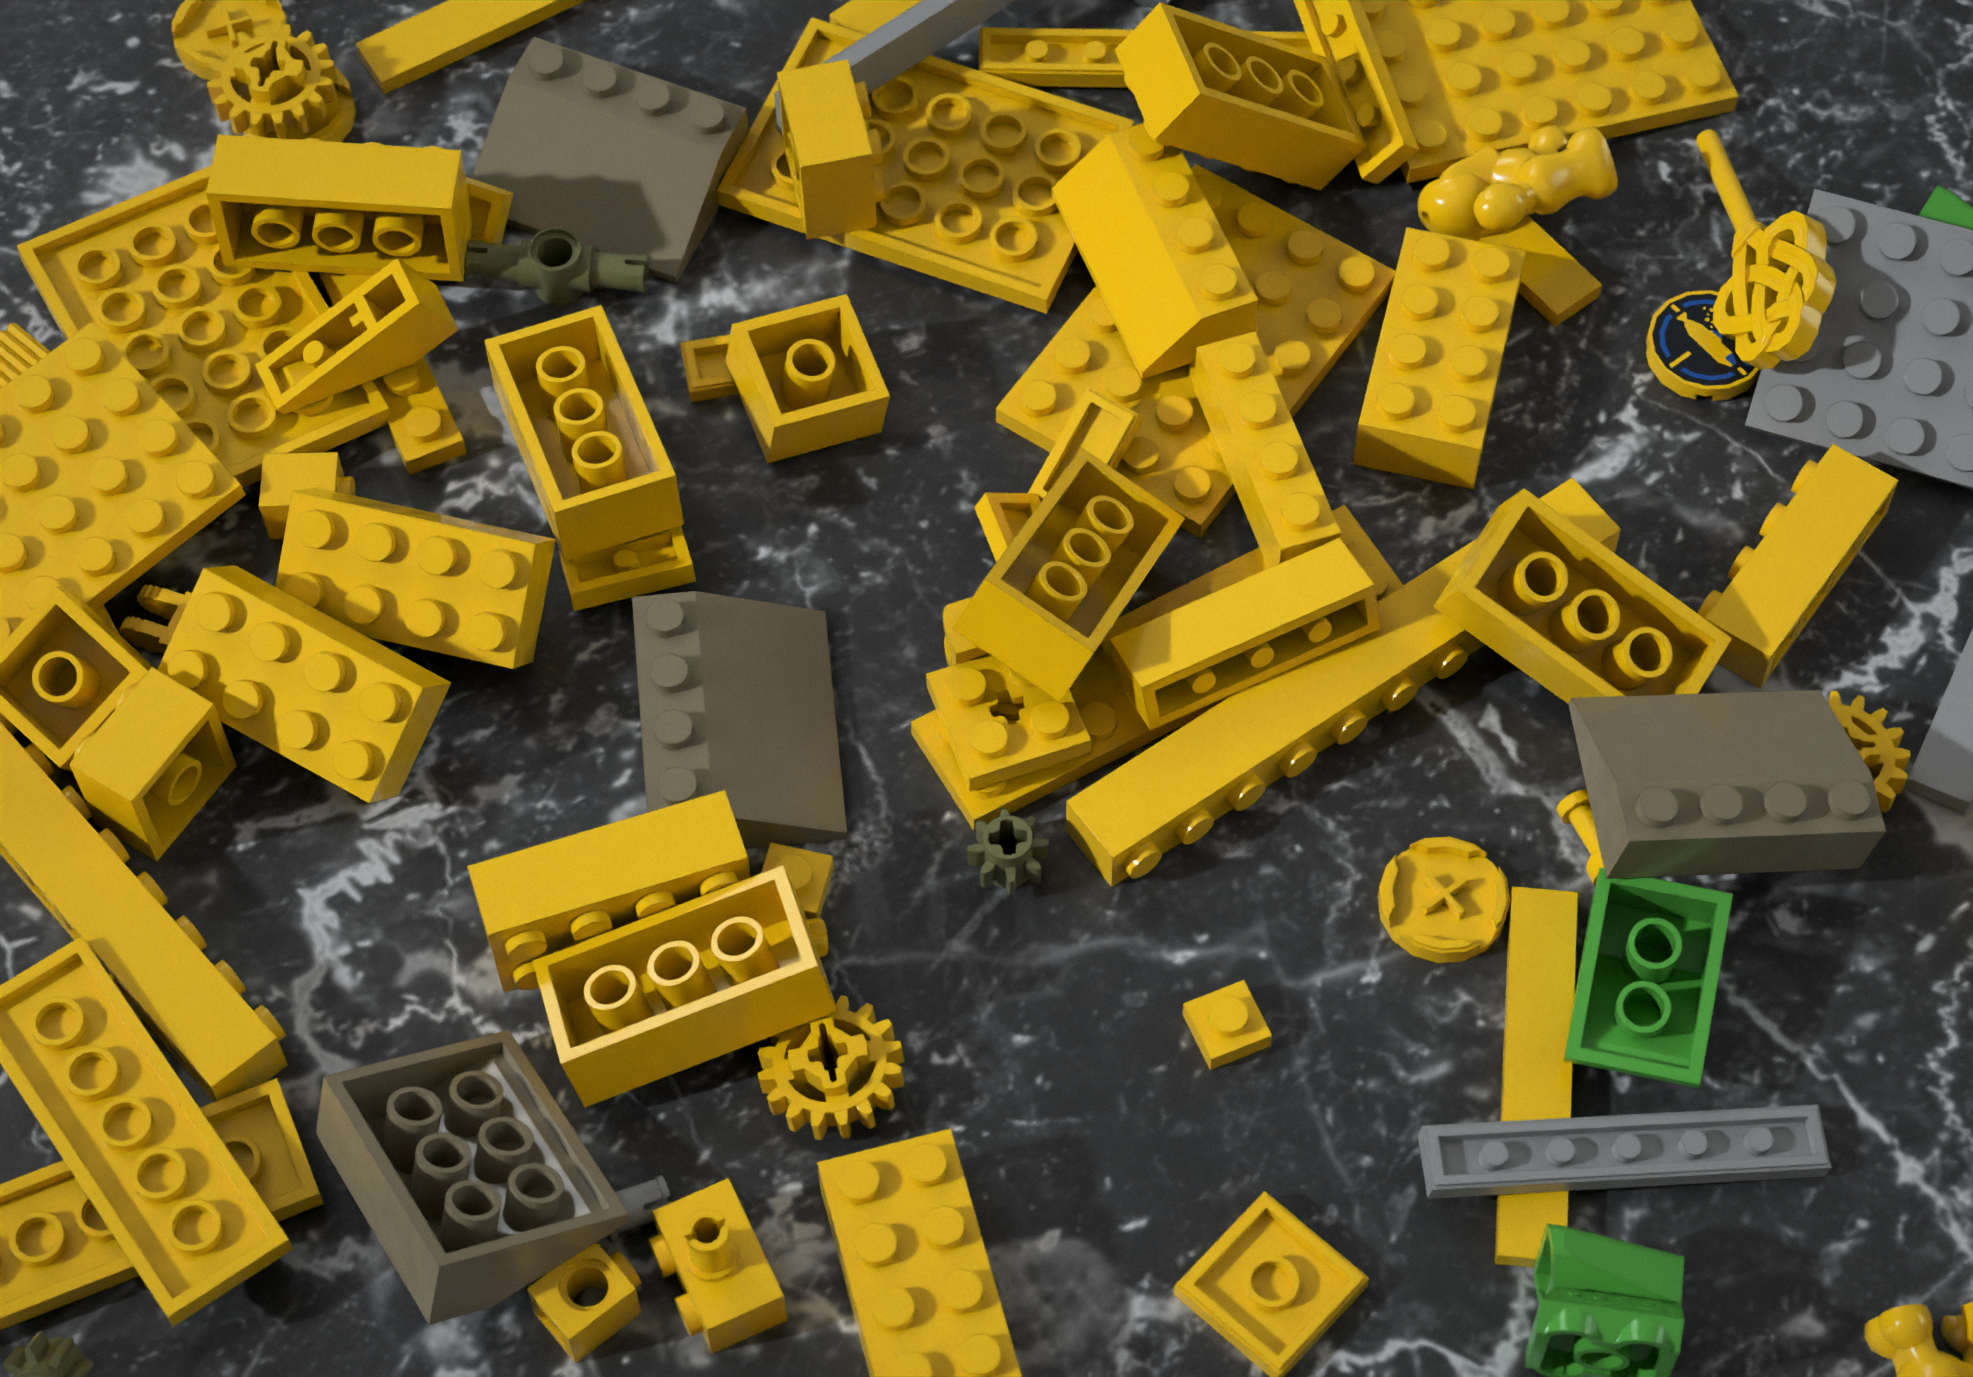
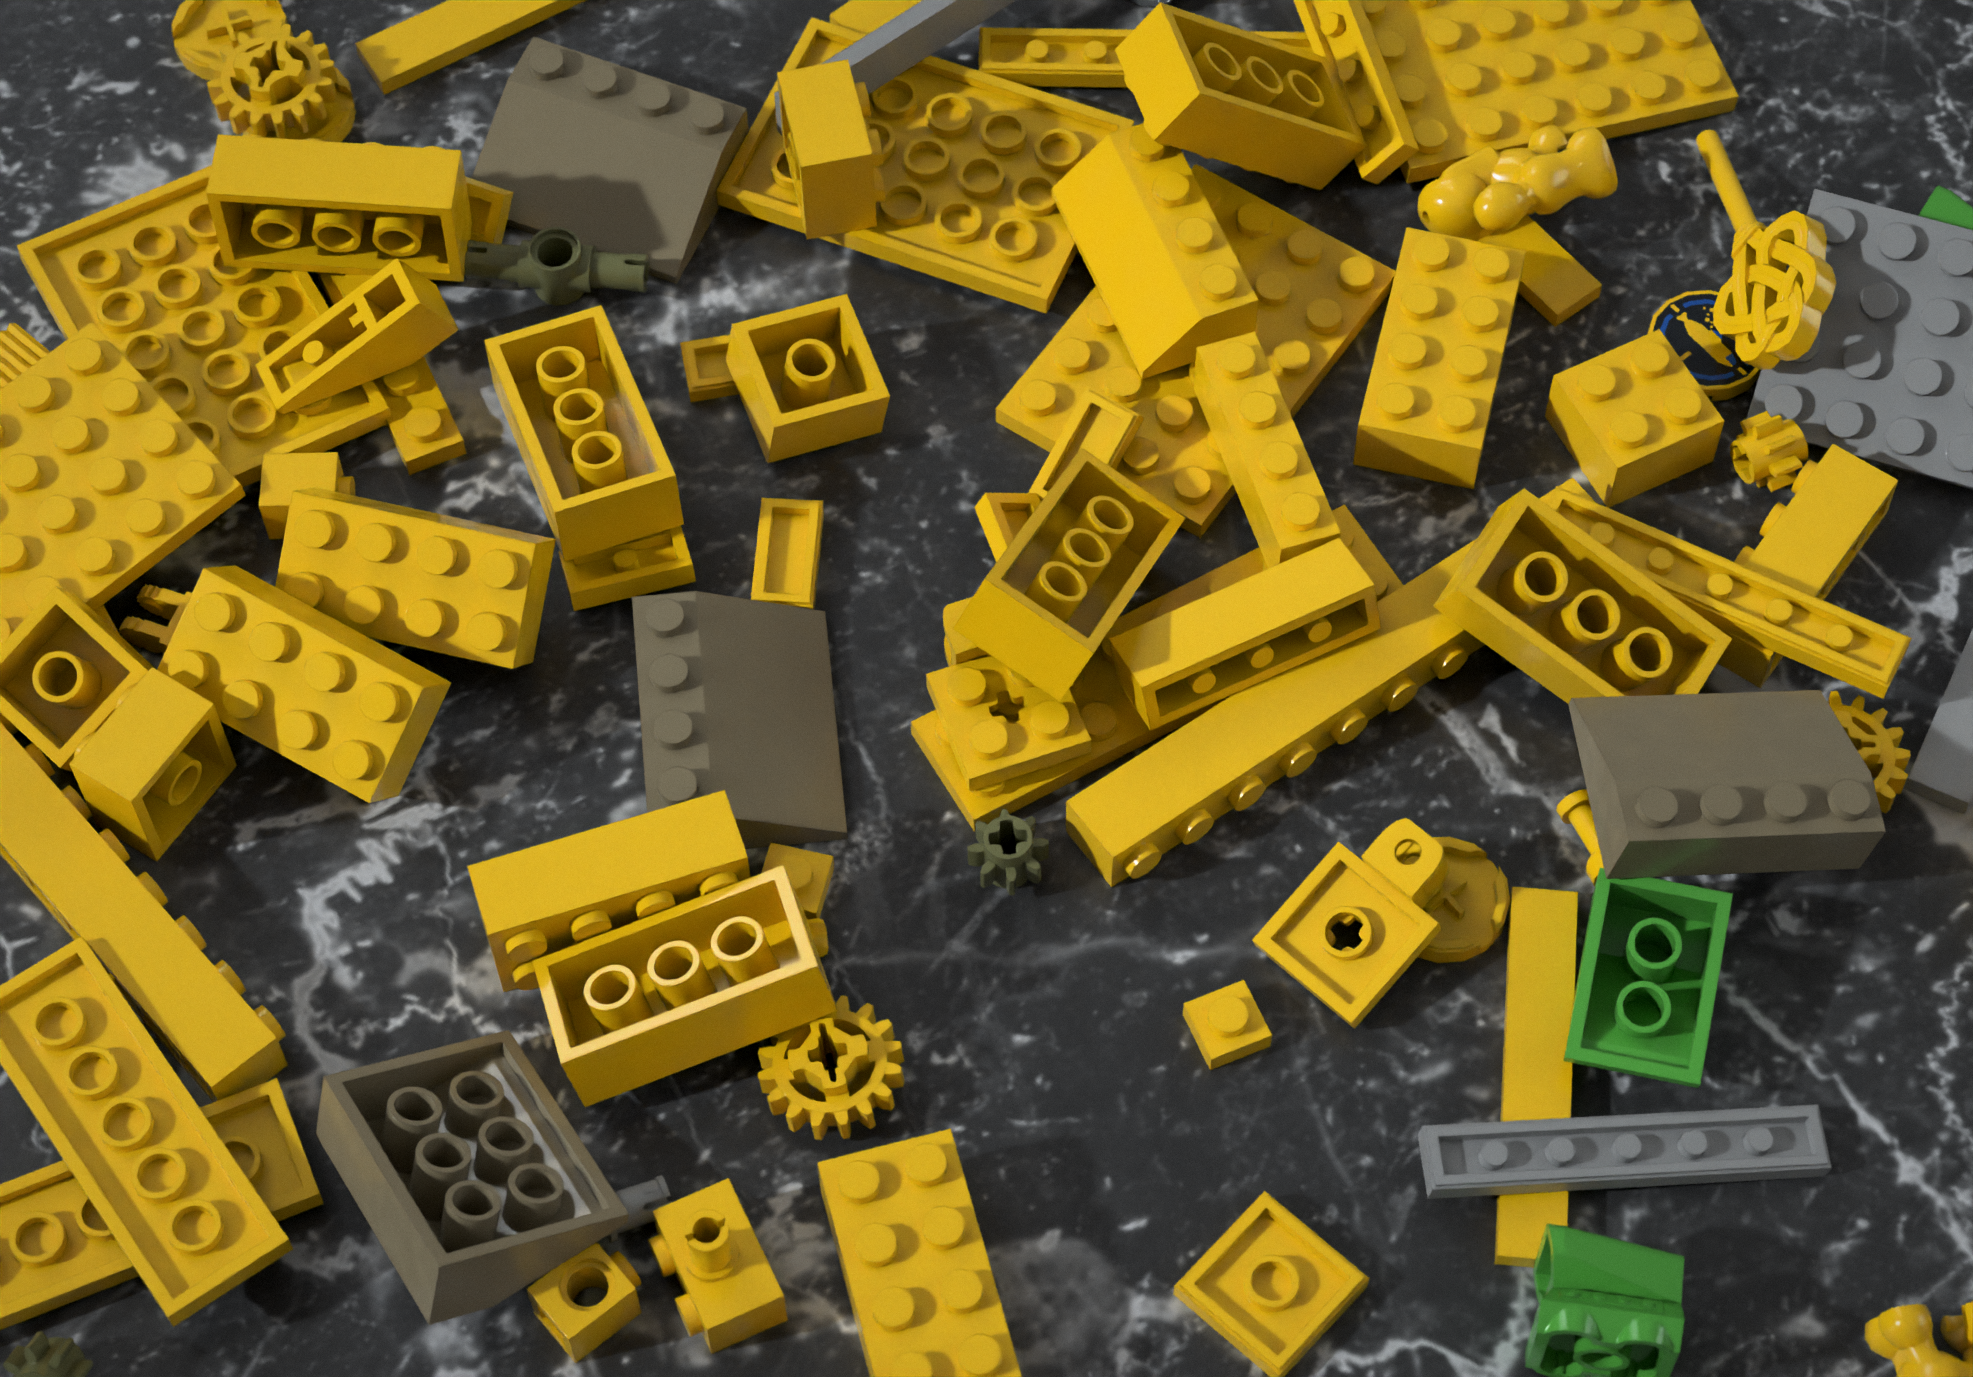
(788, 552): none -> yellow tile
(1379, 895): none -> yellow plate
(1633, 418): none -> yellow brick
(1747, 600): none -> yellow tile
(1769, 451): none -> yellow gear

